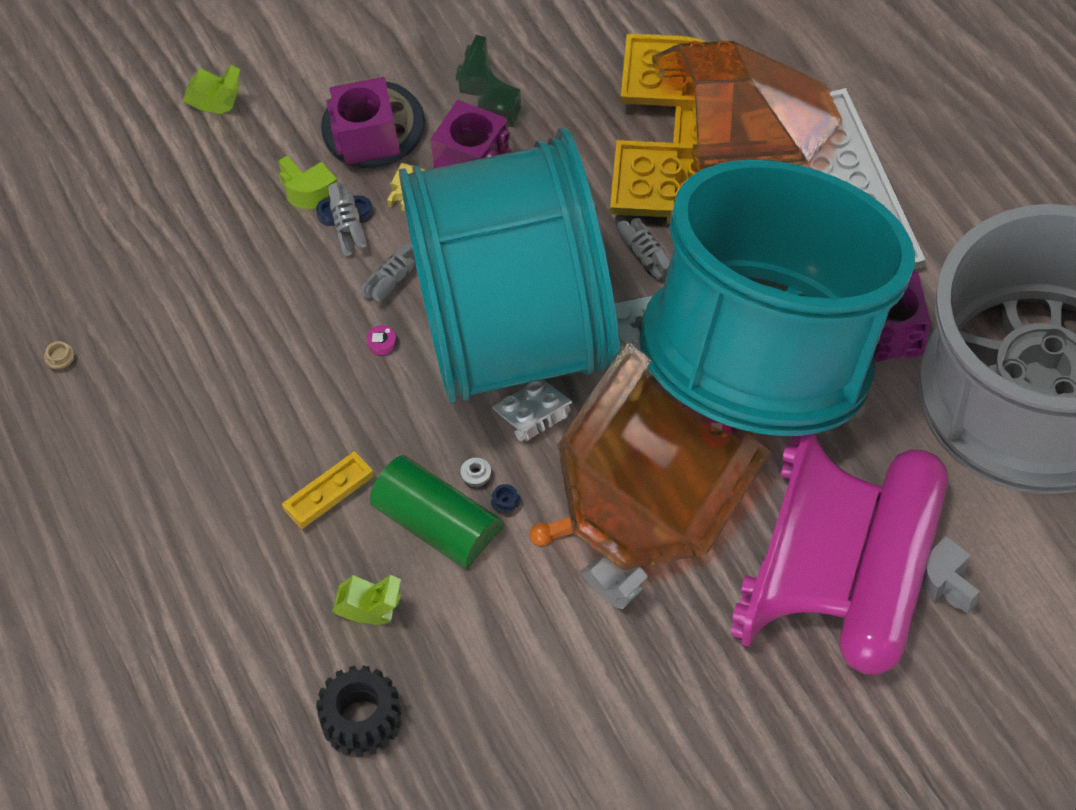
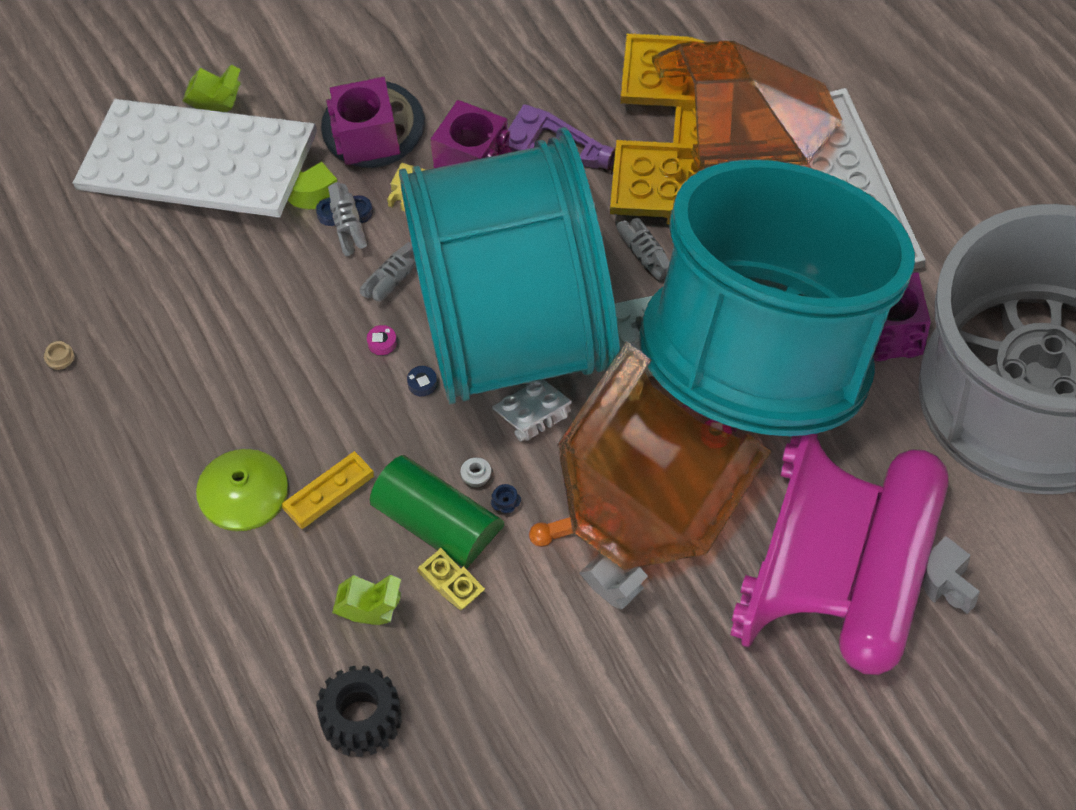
(196, 157): none -> white plate
(246, 502): none -> lime dish
(422, 380): none -> dark blue tile
(450, 580): none -> light yellow slope
(479, 81): clear green arch -> none
(531, 122): none -> medium lavender plate

